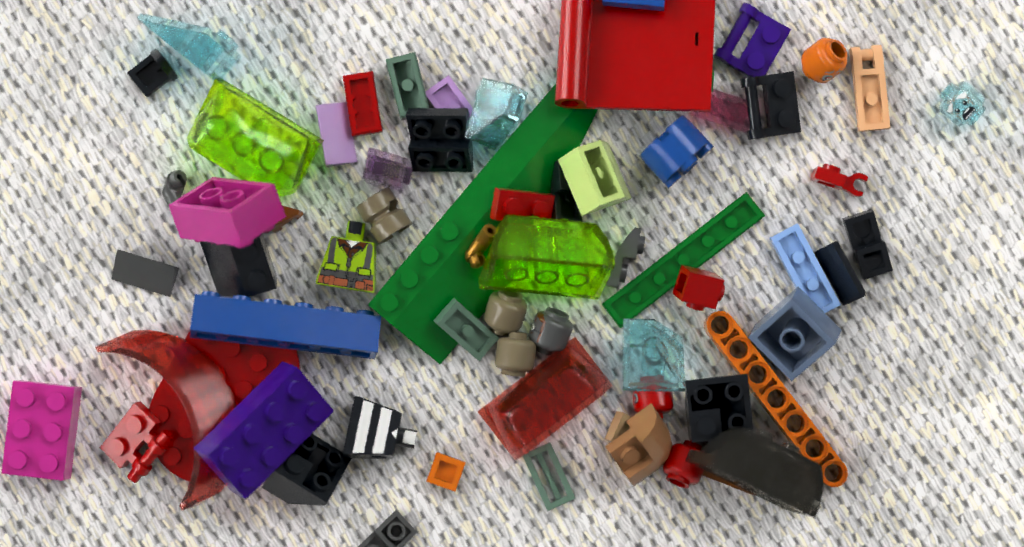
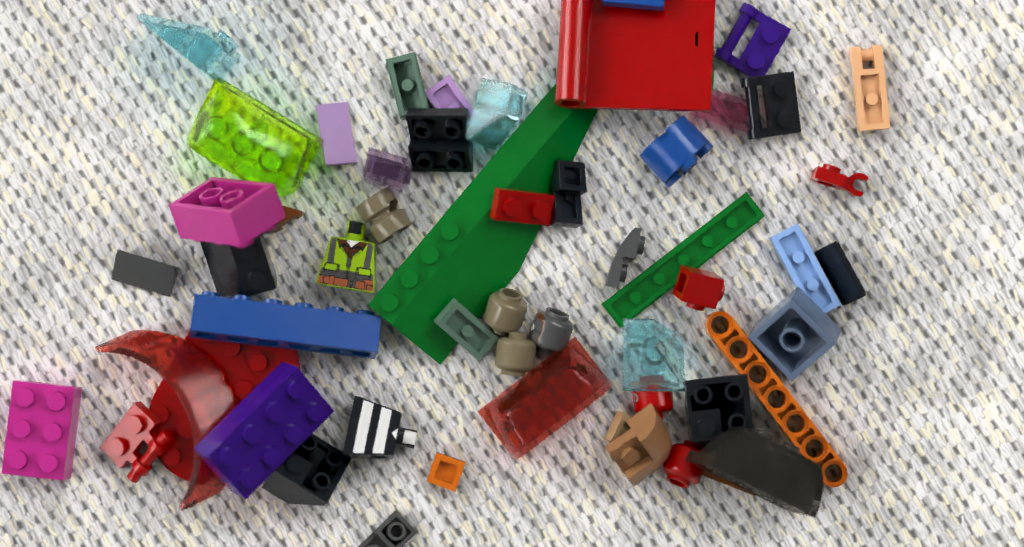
(152, 73): black tile -> none
(174, 186): dark grey arm -> none
(362, 104): red plate -> none
(475, 252): pearl gold arm -> none
(548, 258): clear neon green windscreen -> none
(559, 500): sand green tile -> none
(594, 177): yellowish green slope -> none
(824, 60): orange head -> none
(867, 244): black slope -> none
(962, 103): clear light blue head -> none

